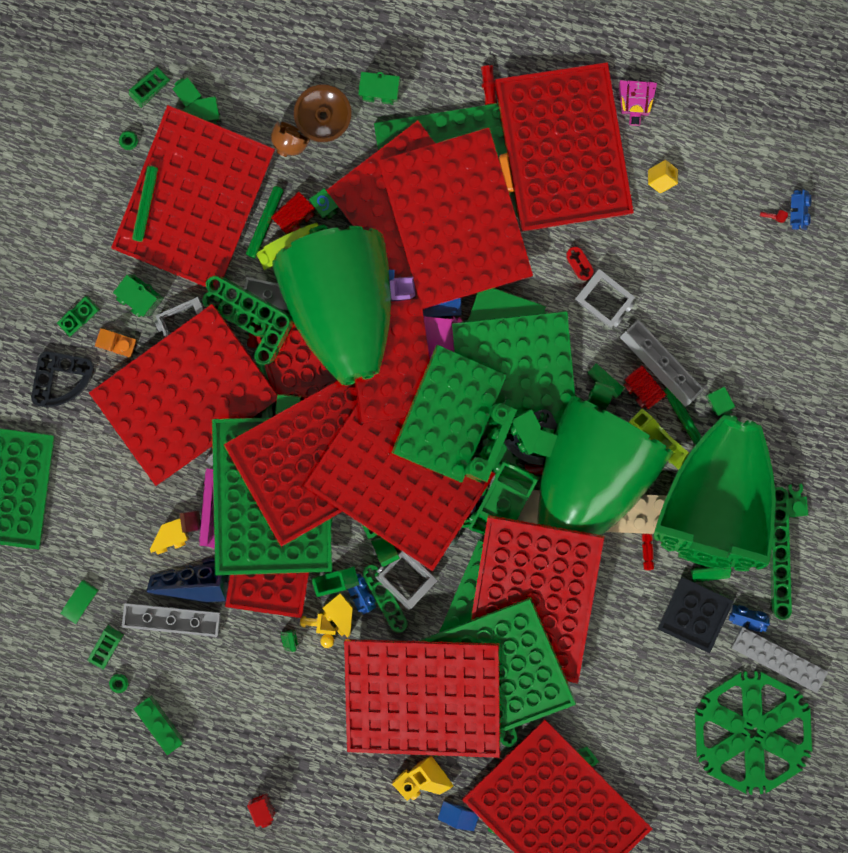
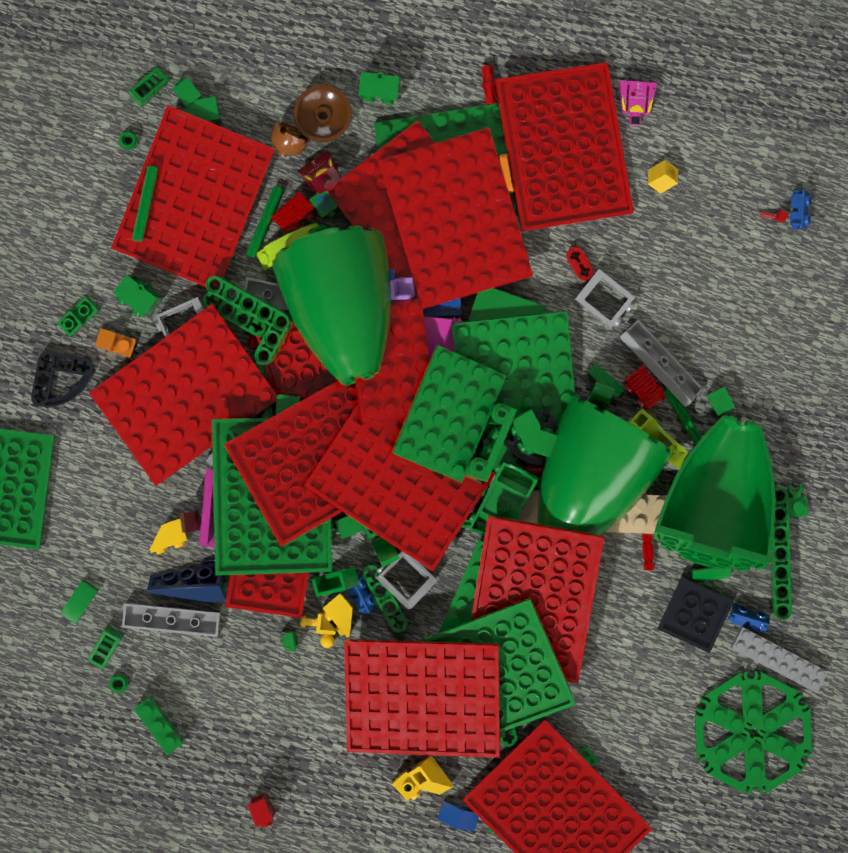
(321, 173): none -> dark red torso
(347, 526): none -> green brick

